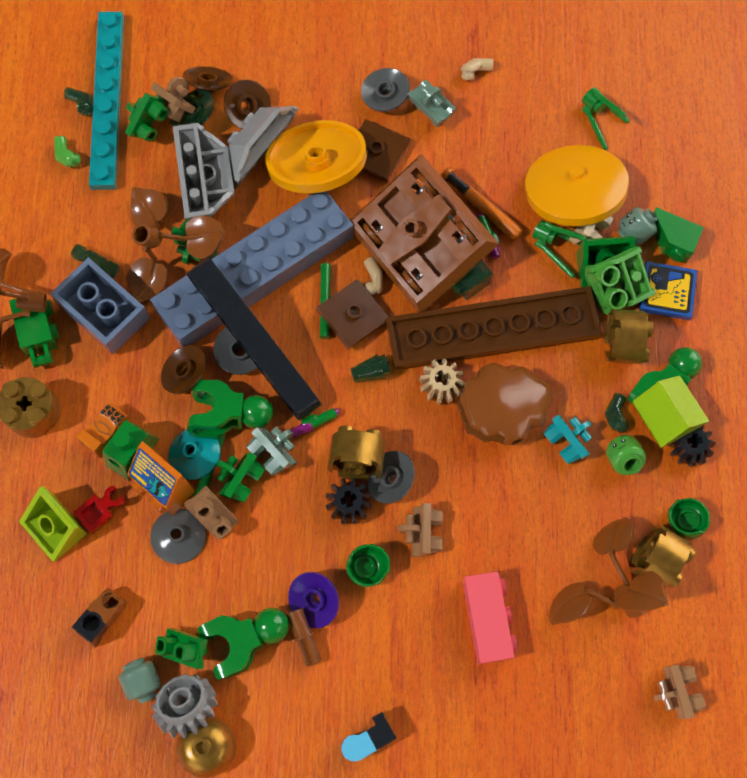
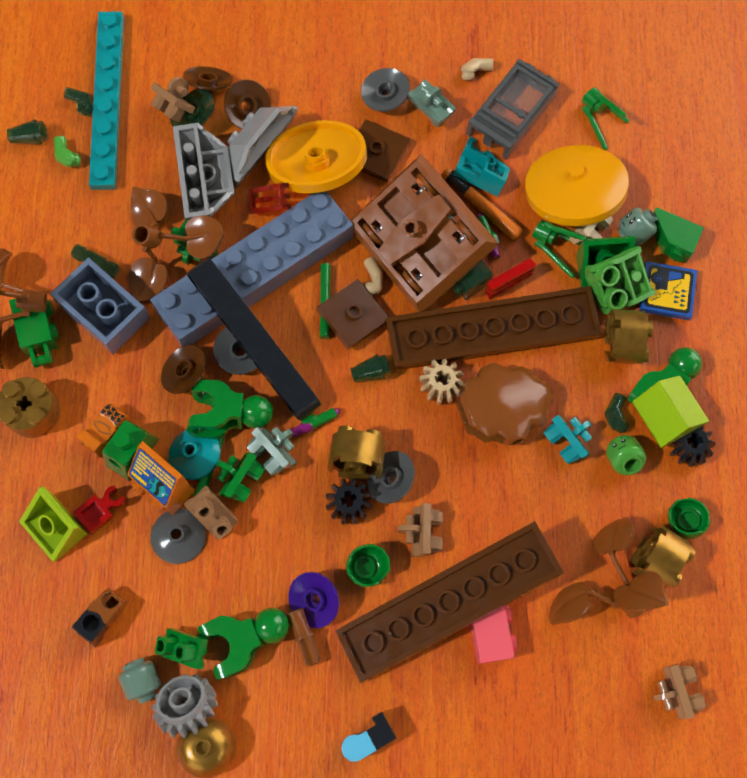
(28, 133): none -> cone
(143, 115): green hips -> none
(281, 197): none -> clear red tile
(449, 602): none -> reddish brown plate
(481, 169): none -> teal slope
(510, 278): none -> red tile
(514, 107): none -> dark grey door

